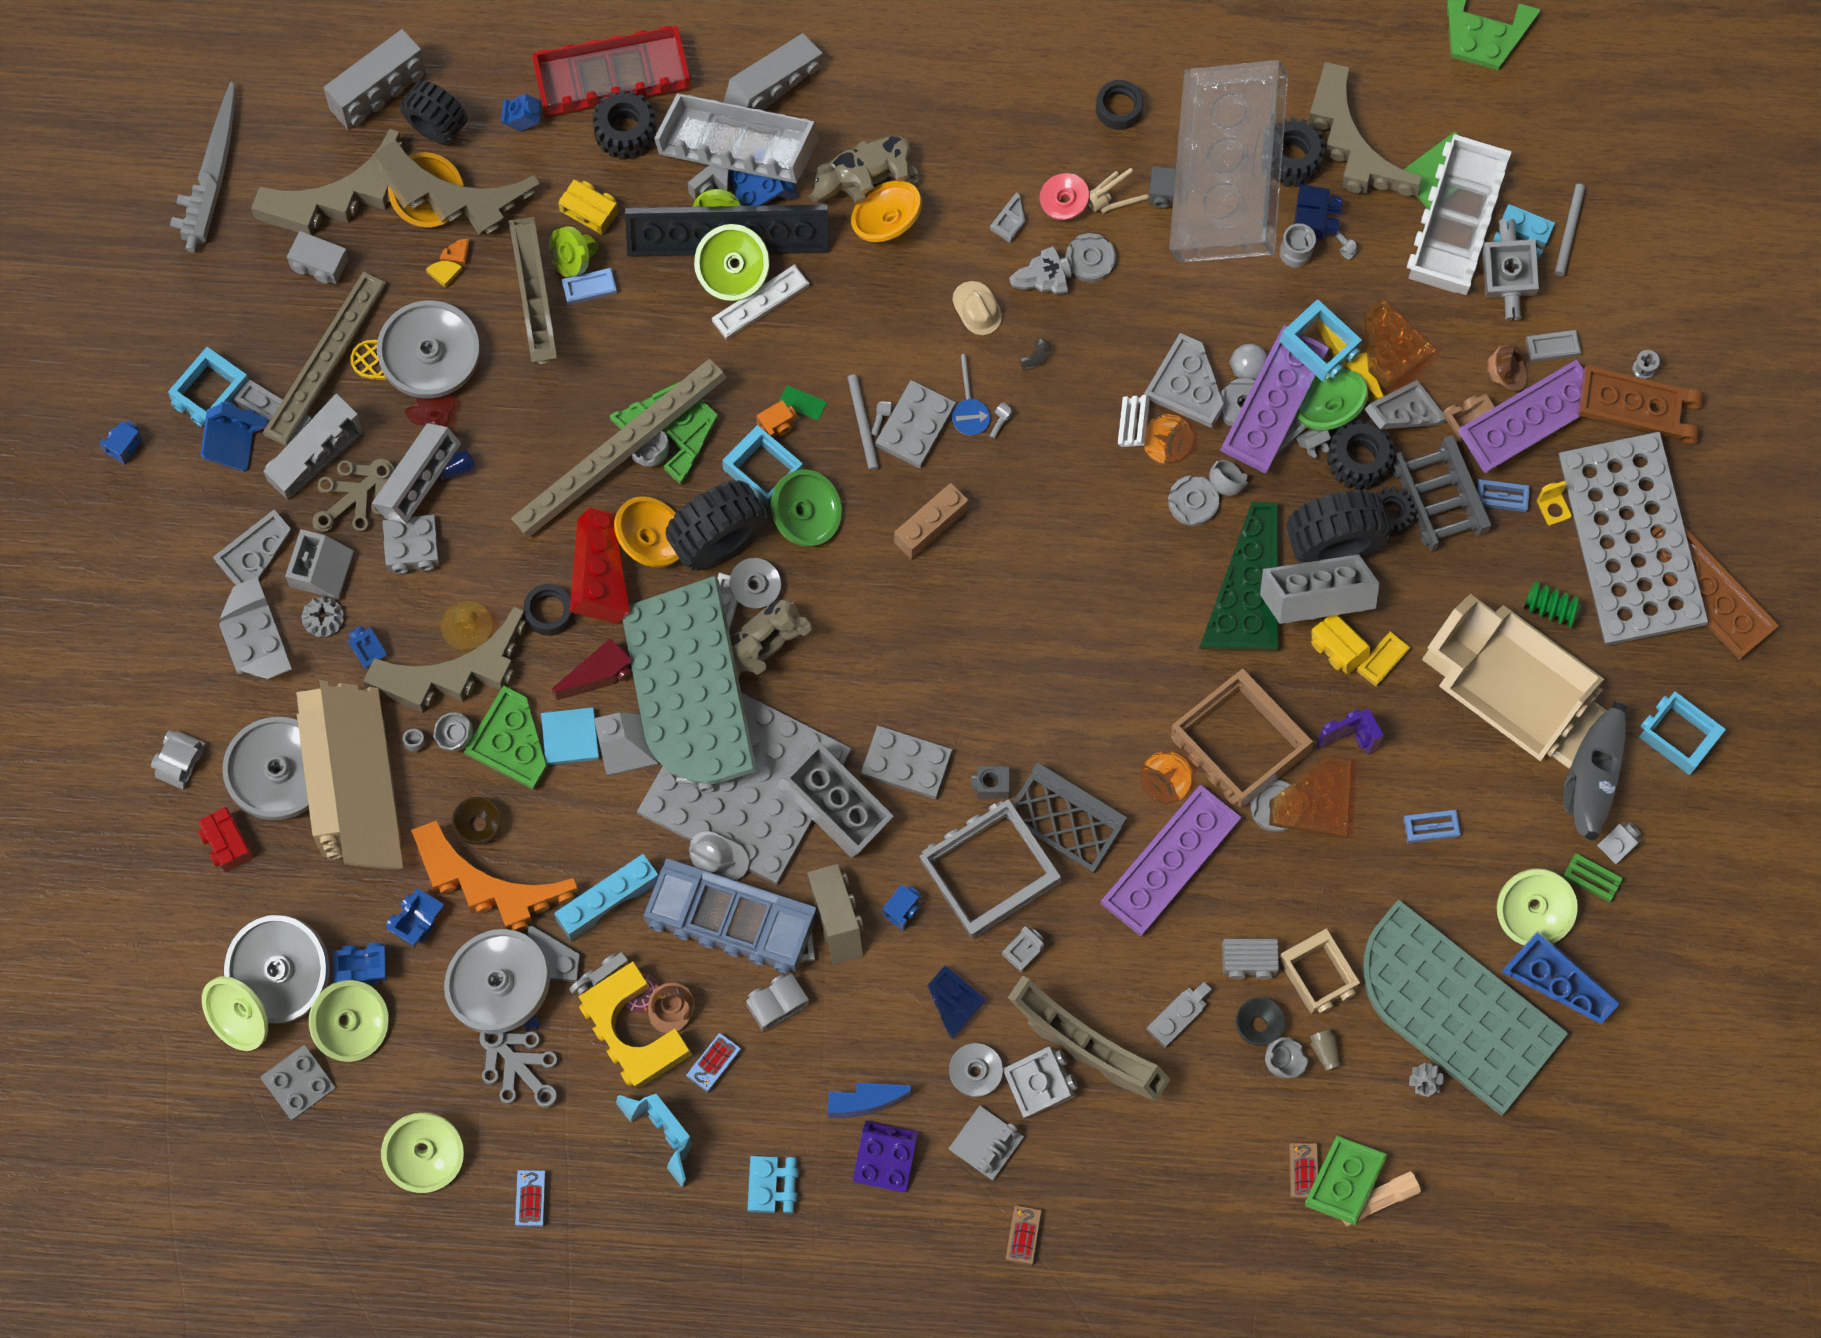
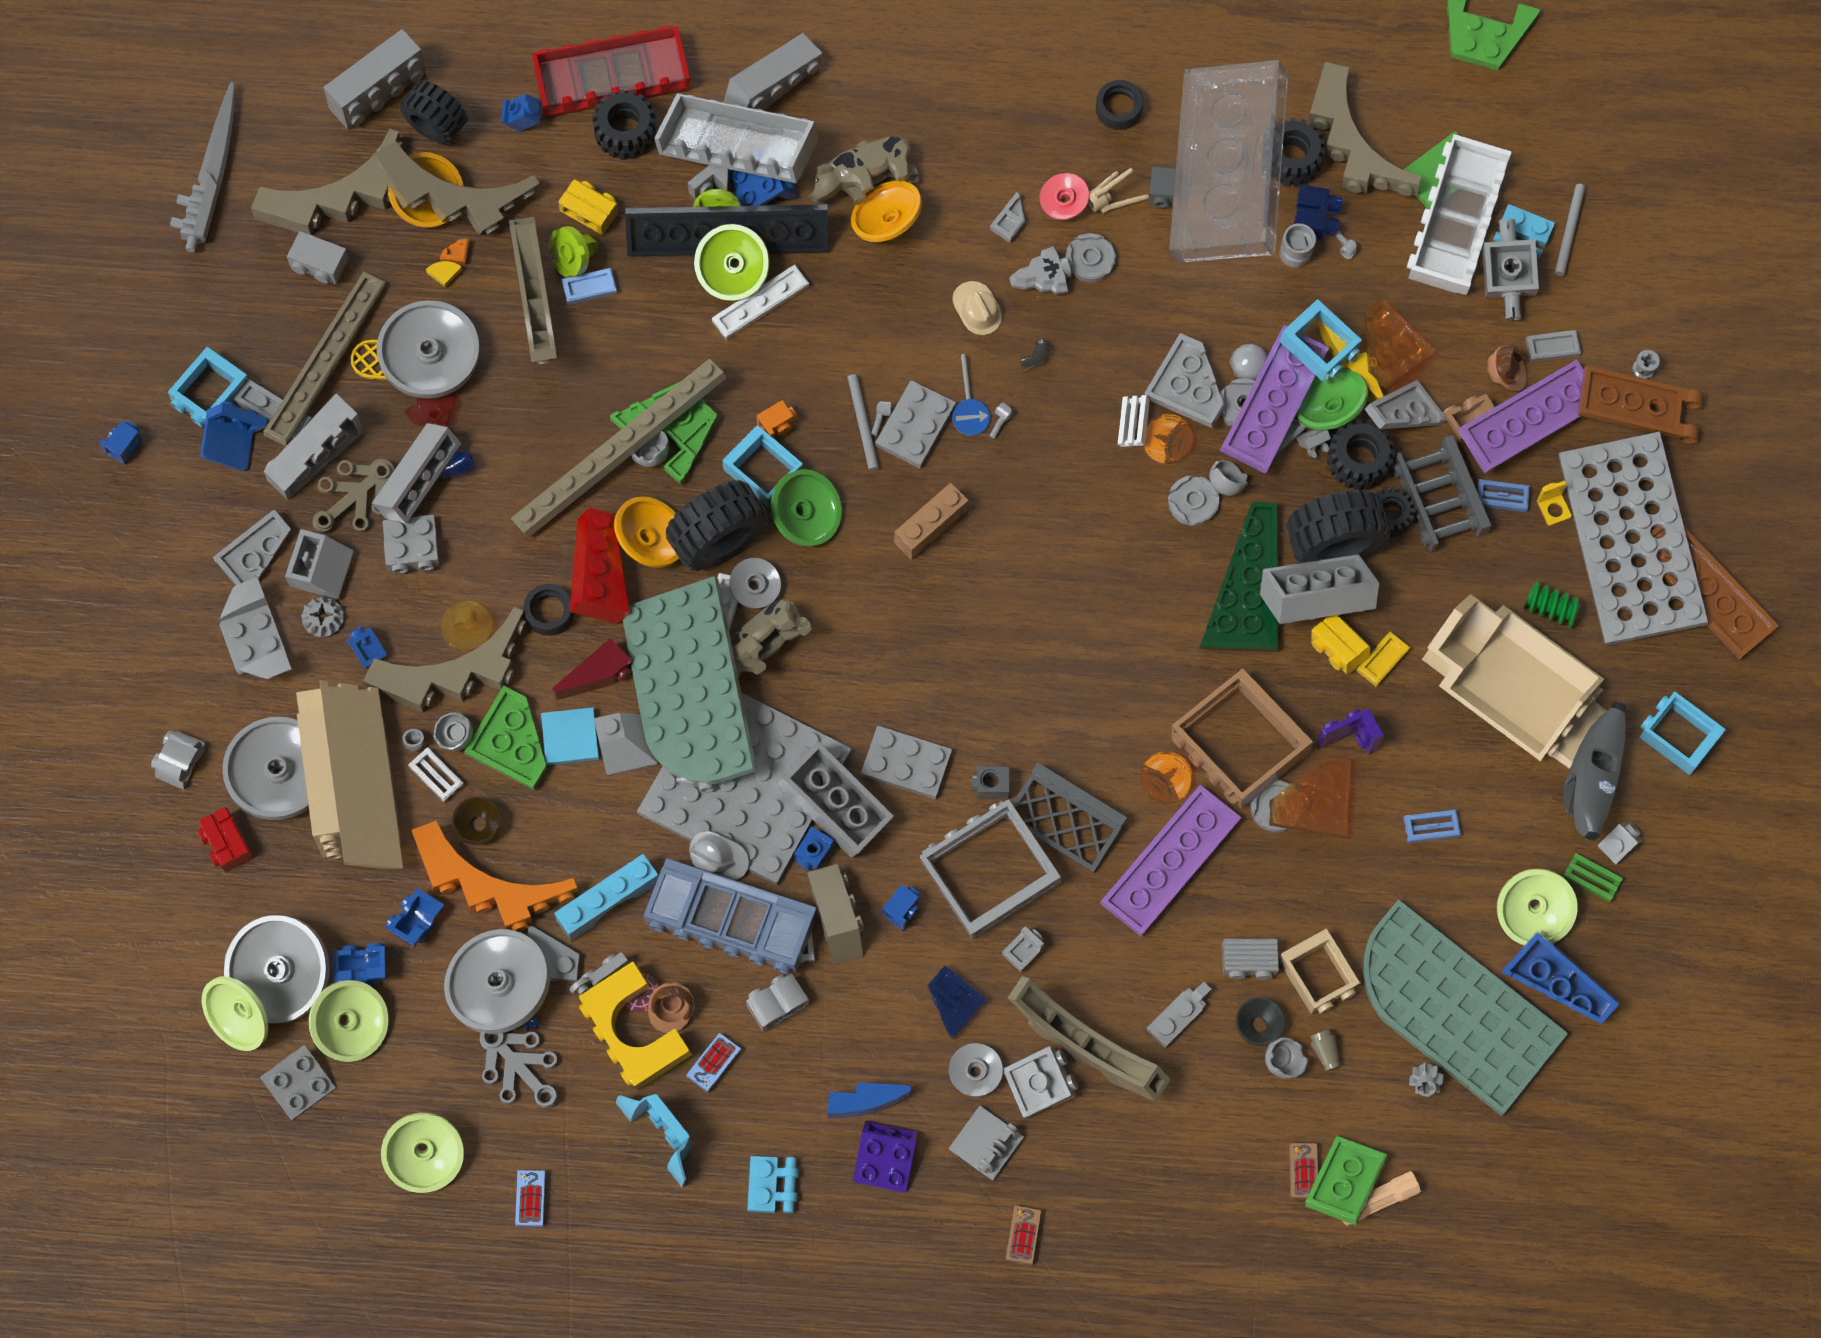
(451, 790): none -> white tile
(803, 402): green sticker -> none
(813, 860): none -> blue brick

